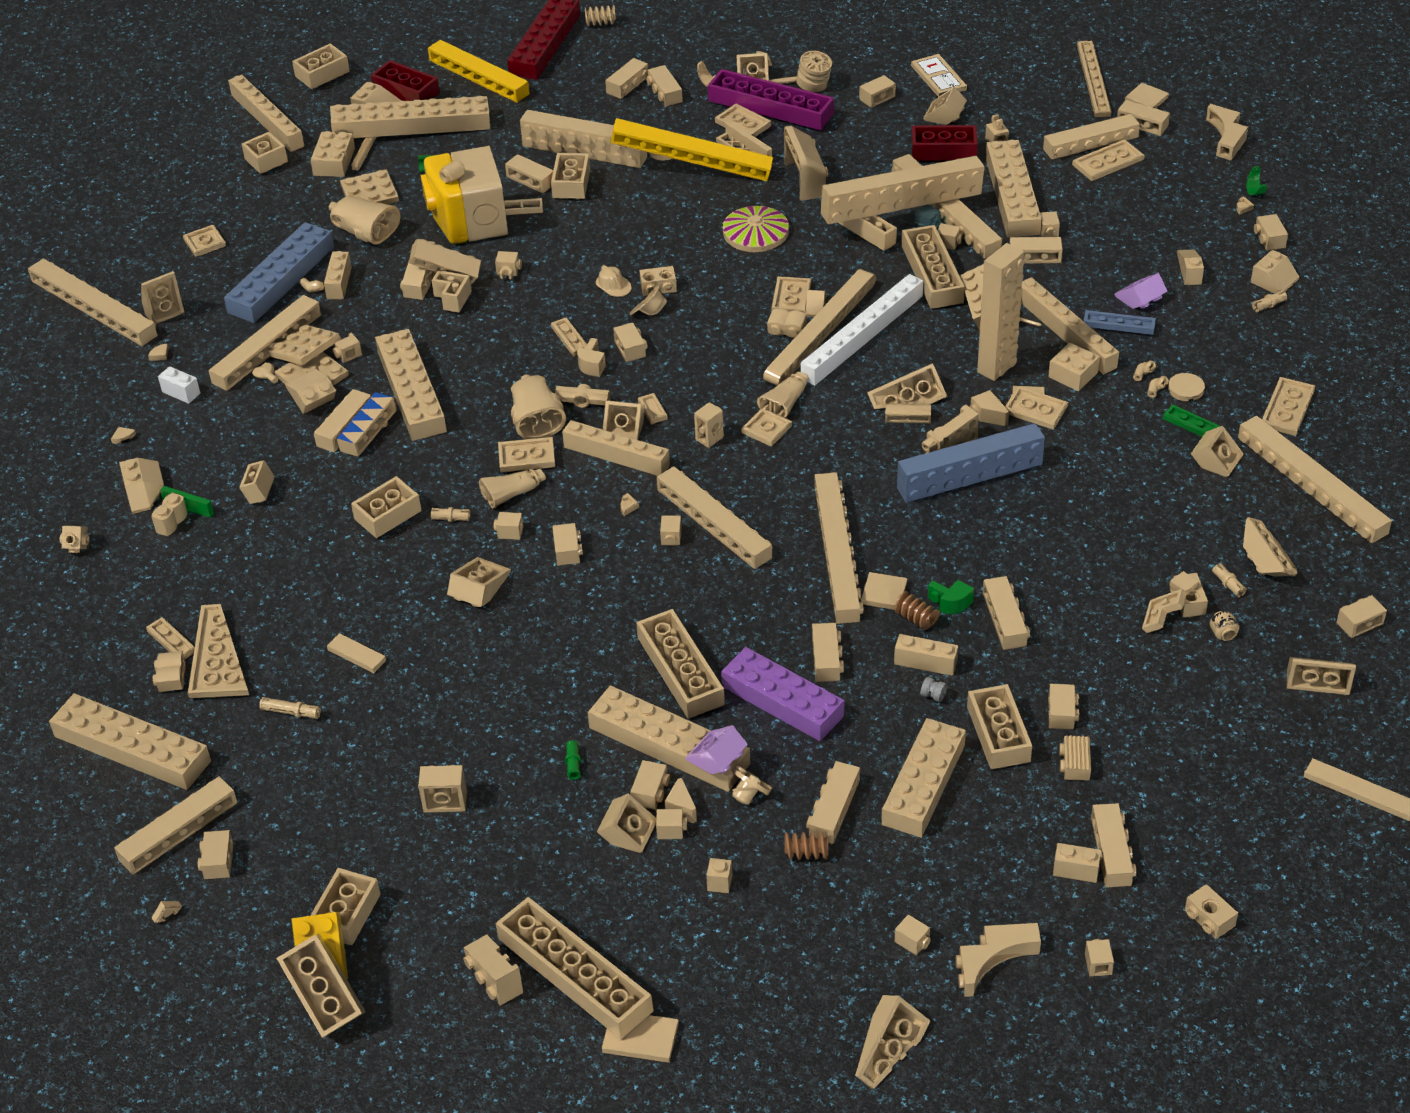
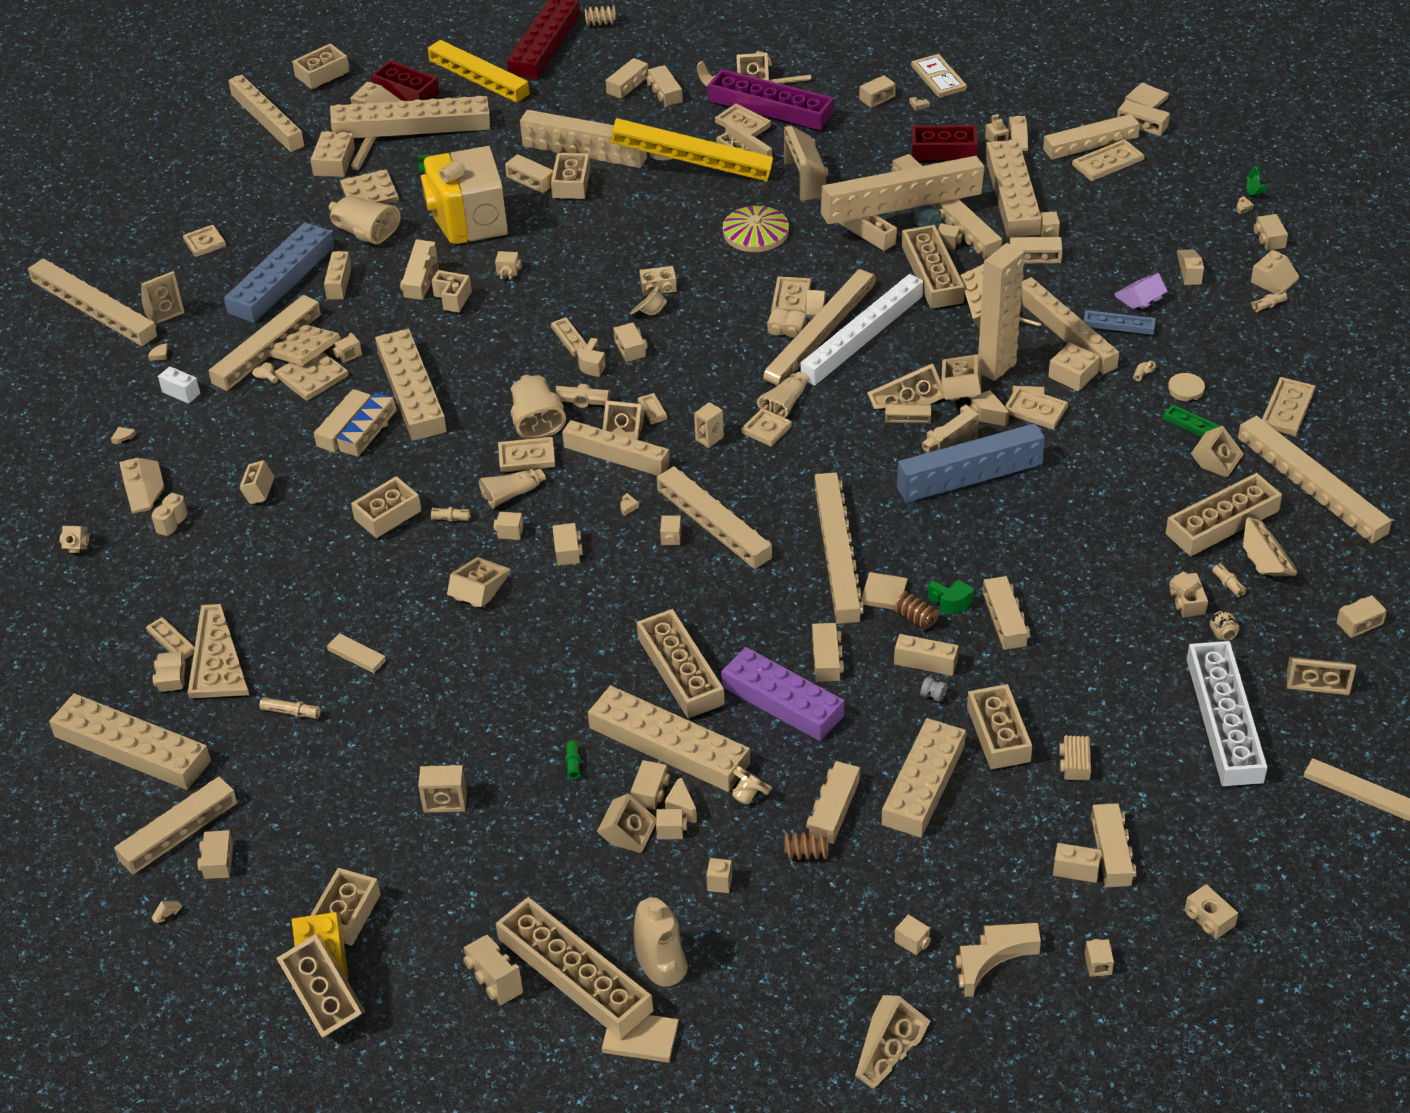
(193, 503): green tile -> none
(264, 152): tan brick -> none
(311, 390): tan slope -> none
(312, 286): tan arm -> none
(437, 258): tan brick -> none
(523, 206): tan piece -> none
(613, 282): tan piece -> none
(659, 943): none -> tan torso
(717, 750): lavender slope -> none
(814, 71): tan wheel -> none
(919, 104): none -> tan tile
(946, 107): tan slope -> none
(961, 377): none -> tan brick
(1018, 131): none -> tan slope
(1062, 706): tan brick -> none
(1094, 79): tan tile -> none
(1157, 384): tan arm -> none
(1160, 607): tan plate -> none
(1223, 514): none -> tan brick
(1226, 714): none -> white brick
(1231, 131): tan arch -> none

